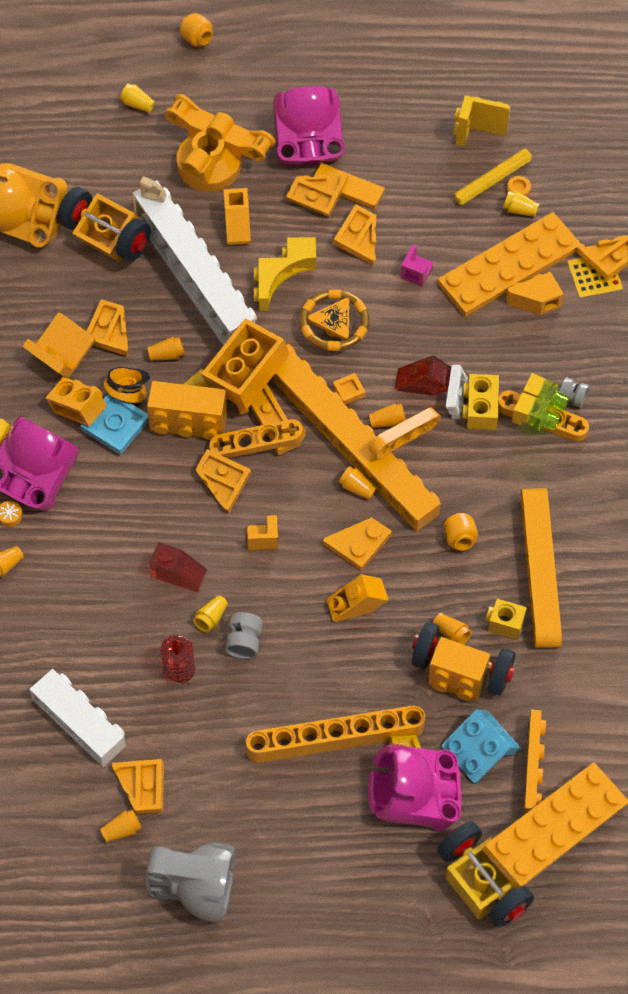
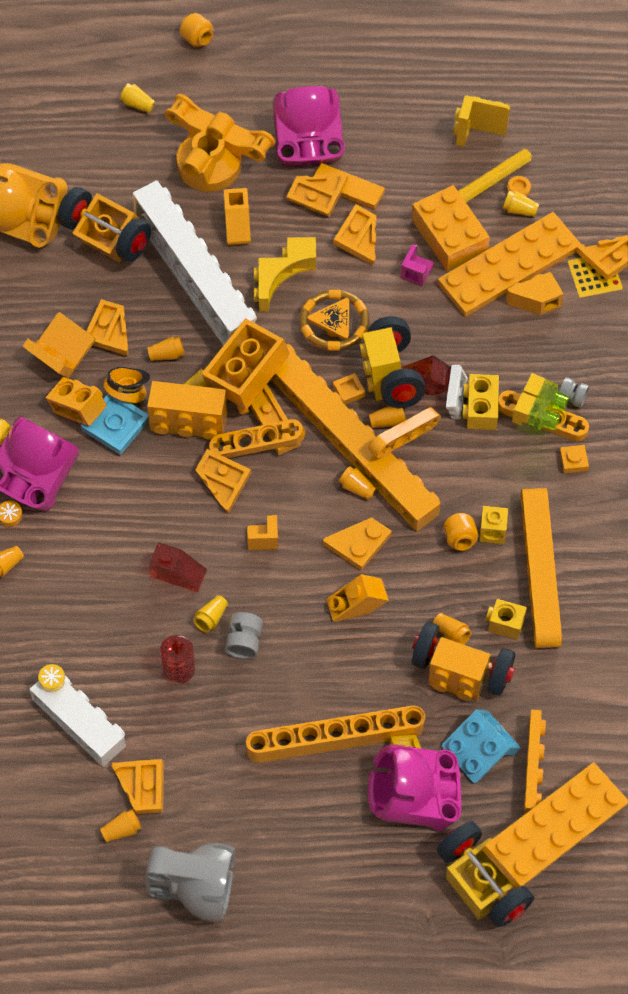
(51, 678): none -> yellow tile
(152, 190): tan tile -> none
(387, 380): none -> brick
(450, 228): none -> light orange brick
(493, 525): none -> yellow brick
(574, 459): none -> light orange plate

